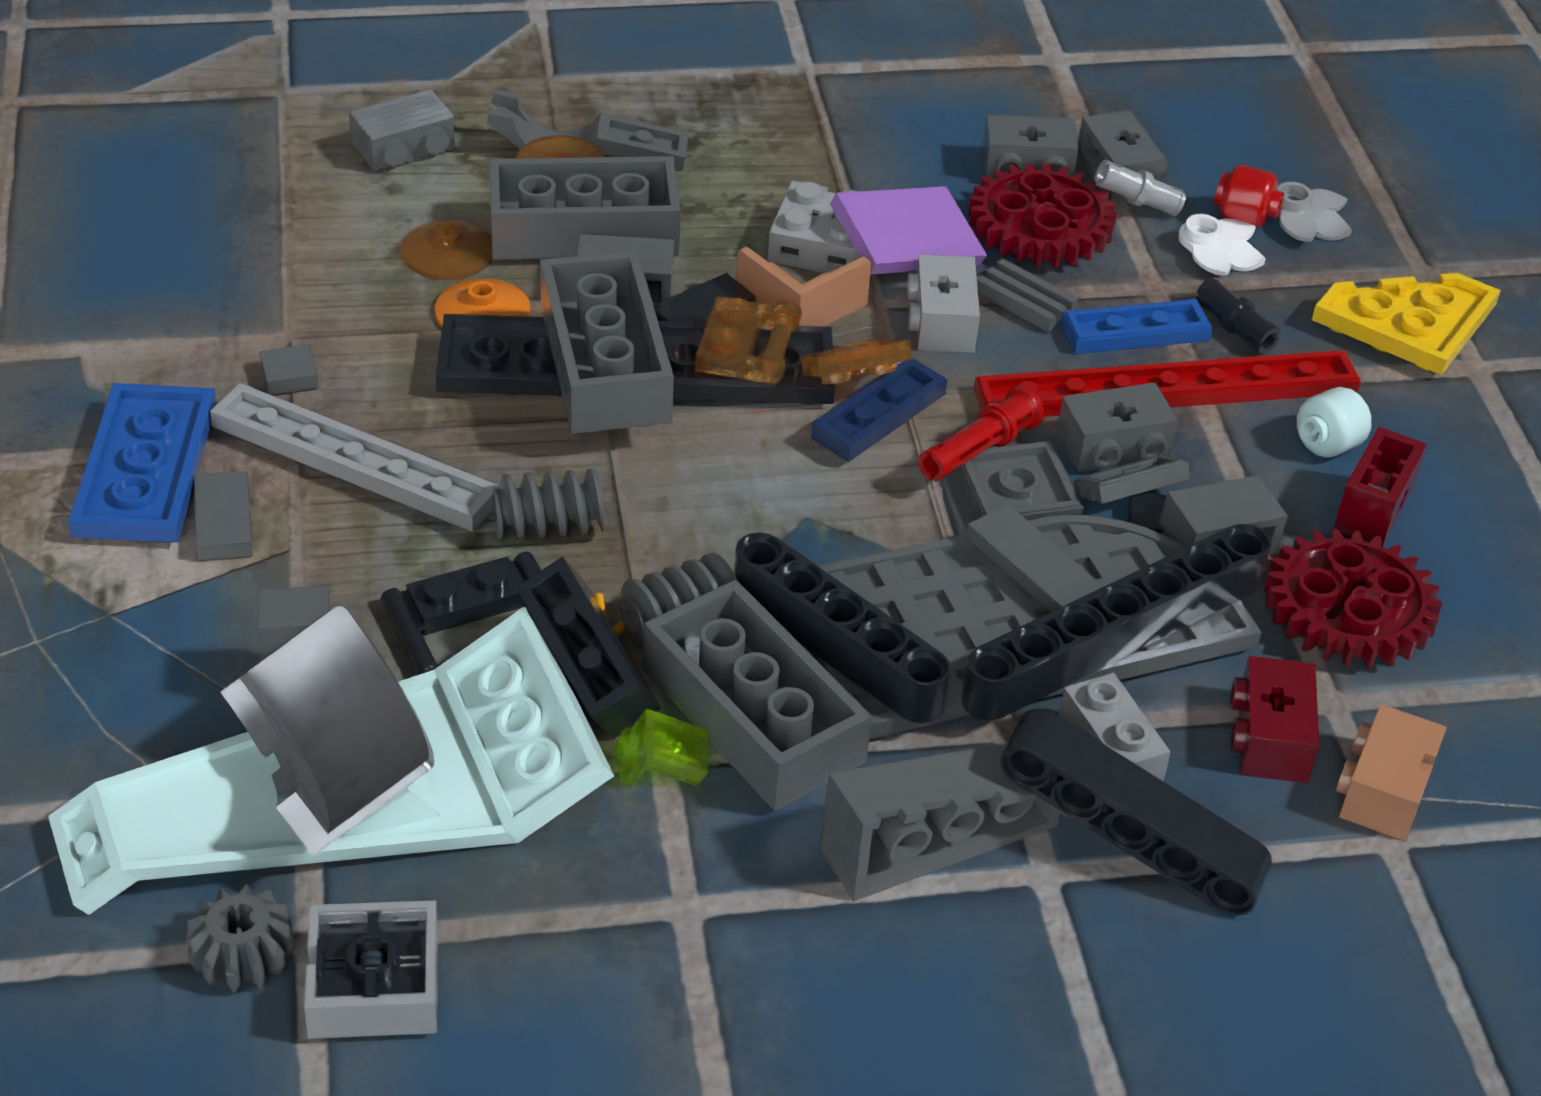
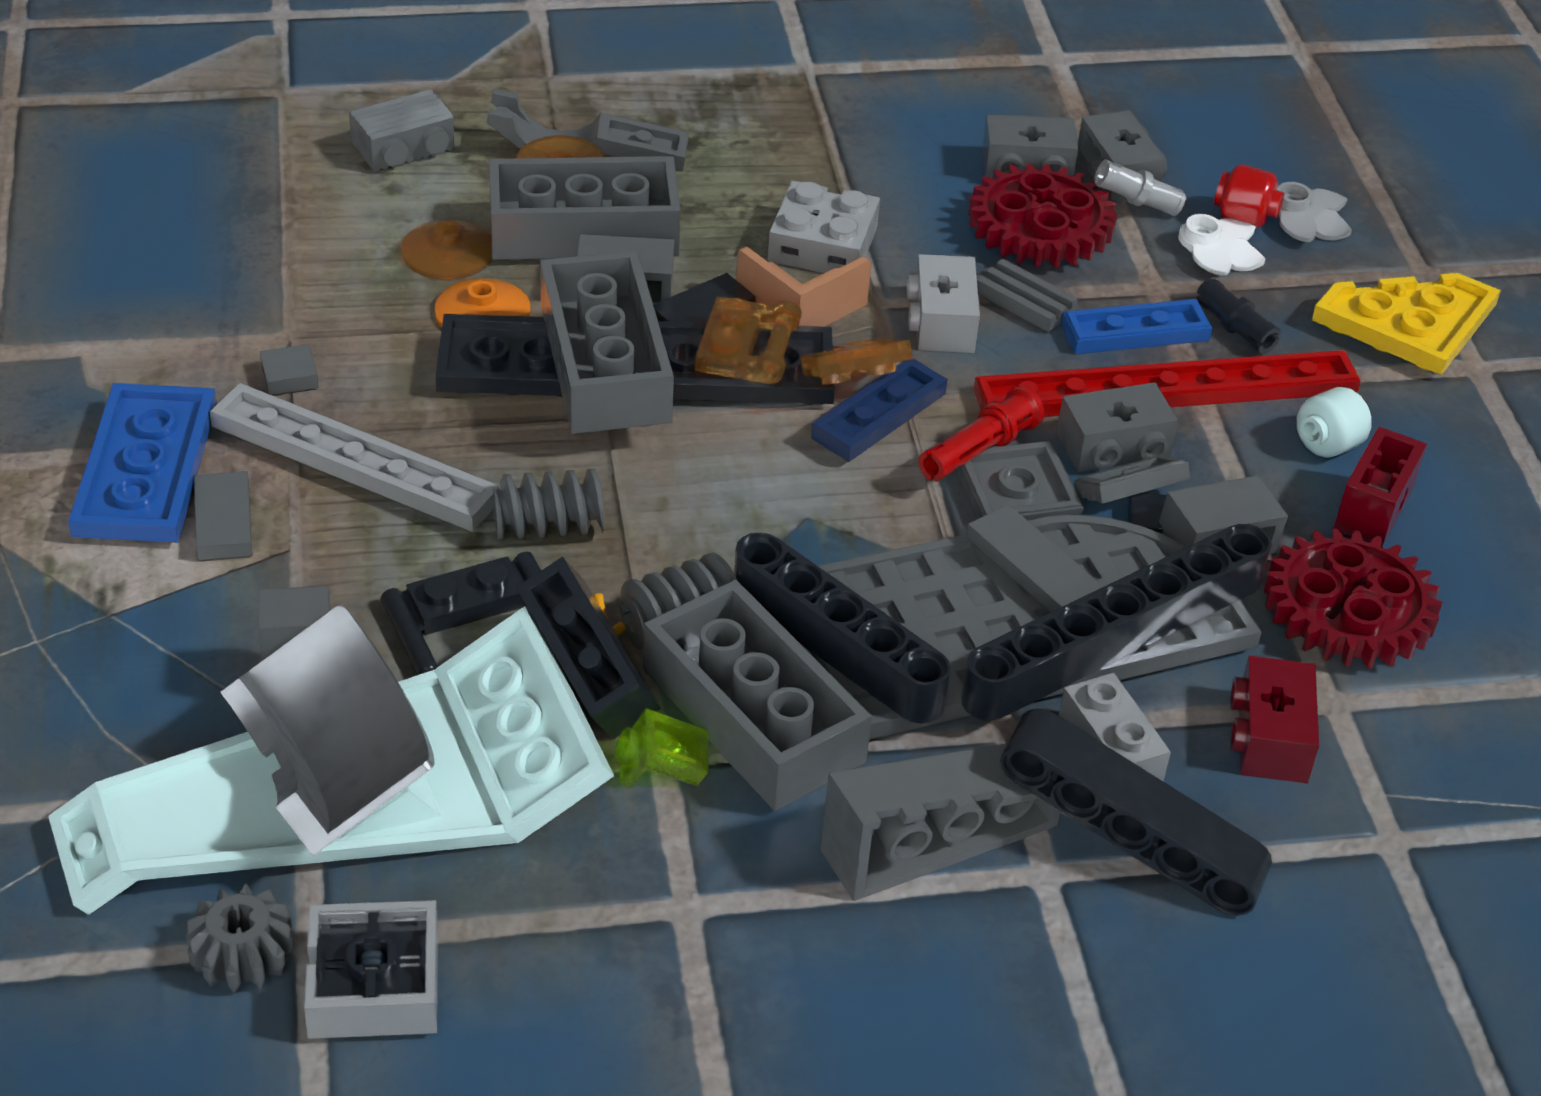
(903, 223): medium lavender tile -> none
(1391, 771): nougat brick -> none

